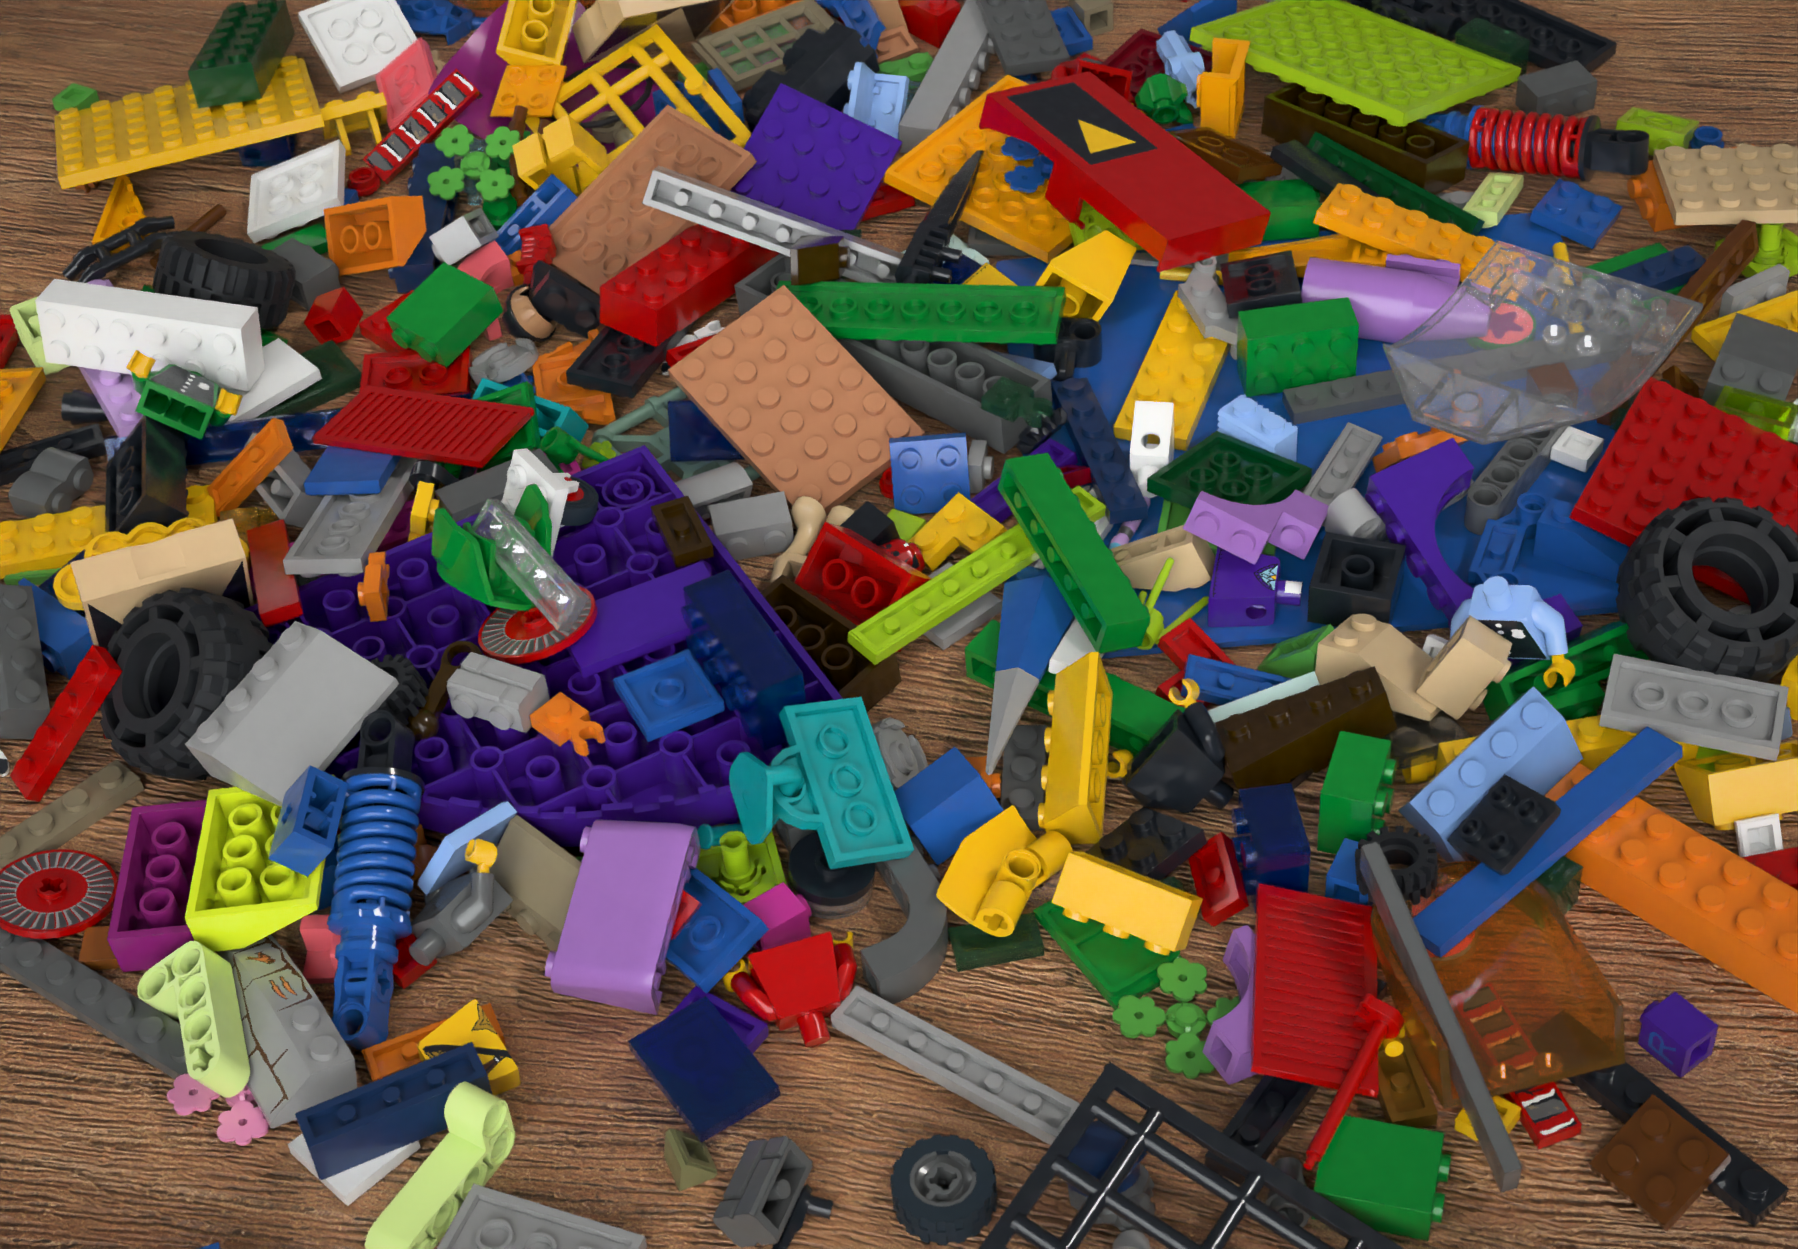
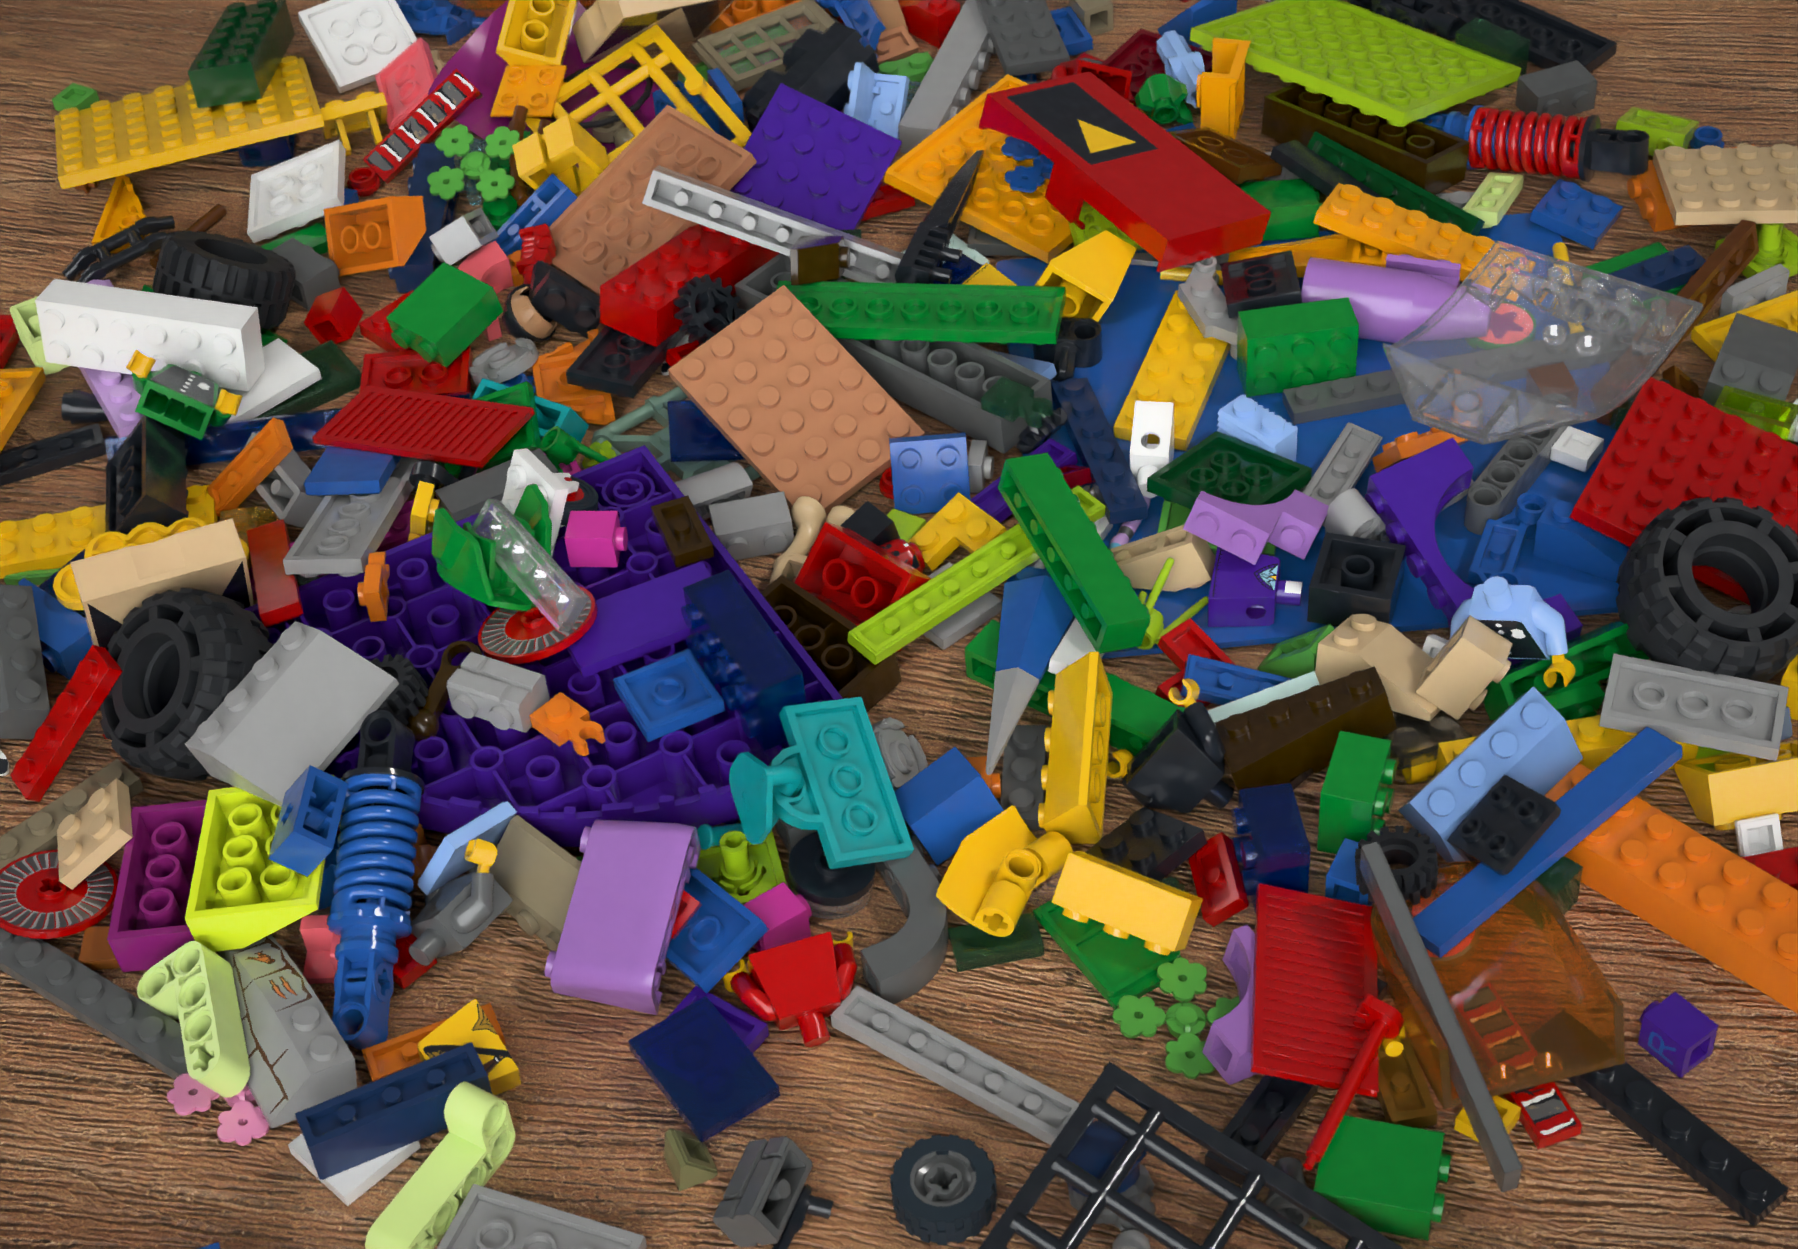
(51, 483): dark grey brick -> none
(94, 833): none -> tan plate
(595, 539): none -> dark pink brick
(706, 308): none -> black gear
(1660, 1162): reddish brown plate -> none

